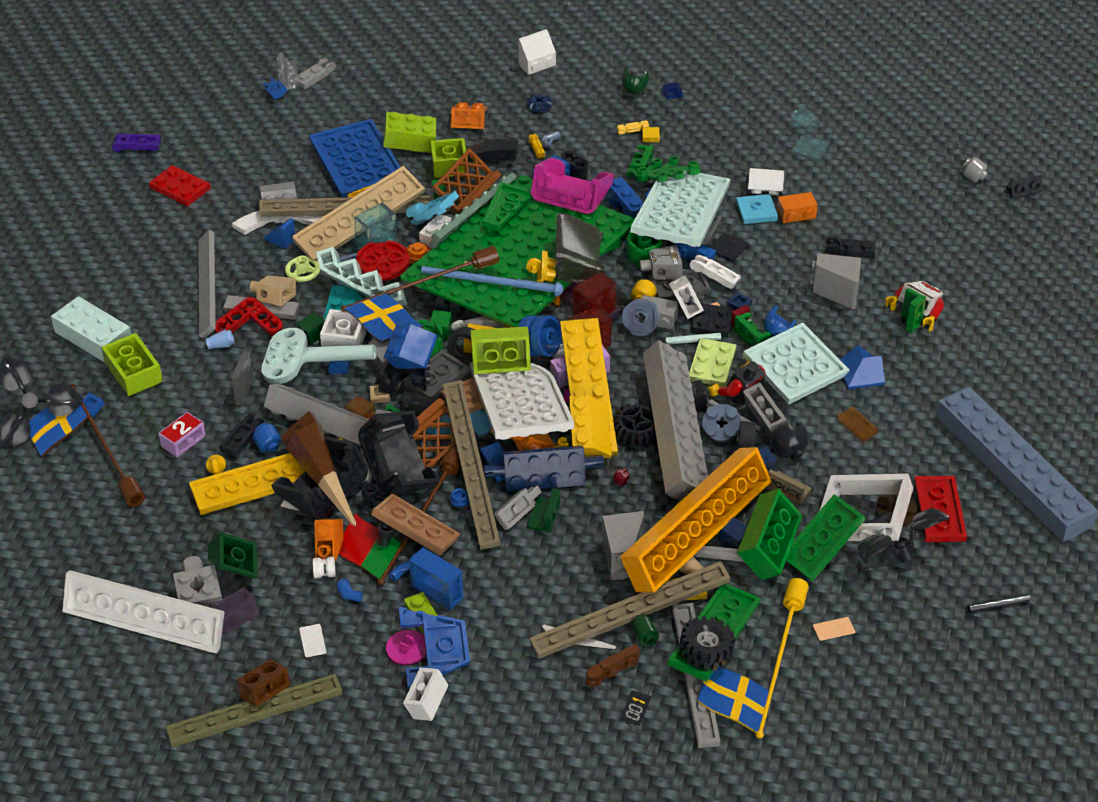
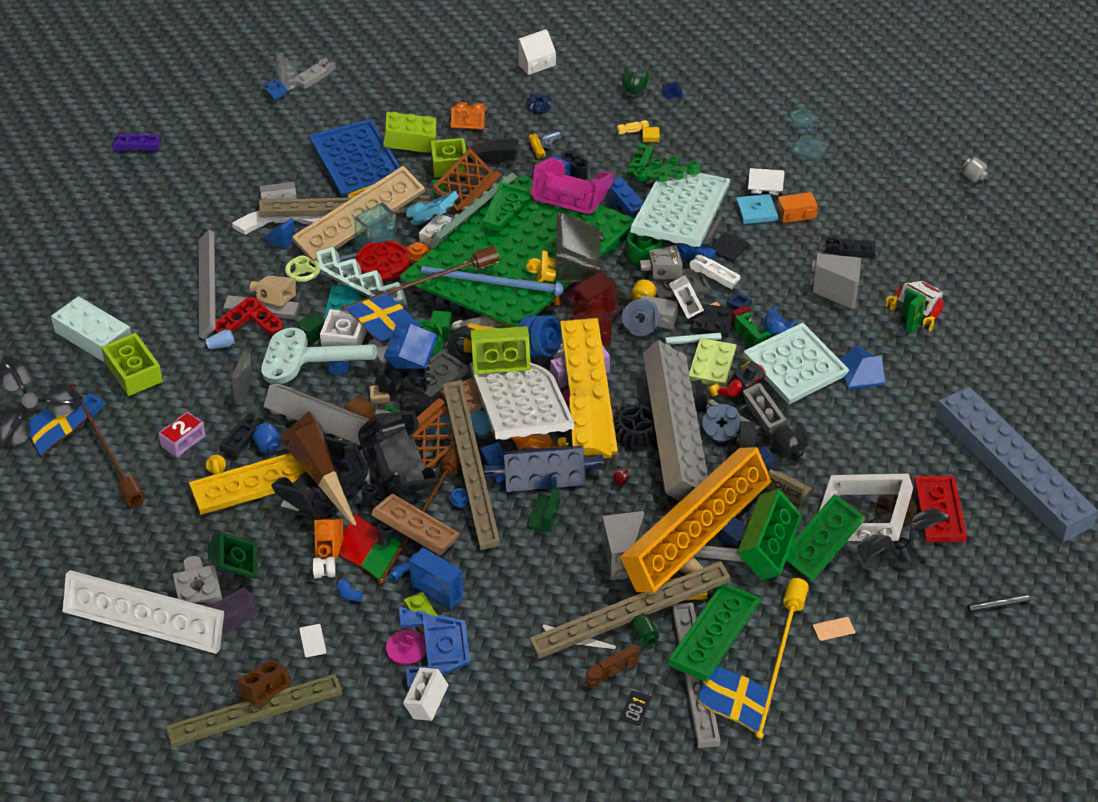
(179, 185): red plate -> none
(517, 507): light grey hinge -> none
(707, 643): black wheel -> none
(858, 424): clear orange tile -> none
(1025, 186): black hinge -> none

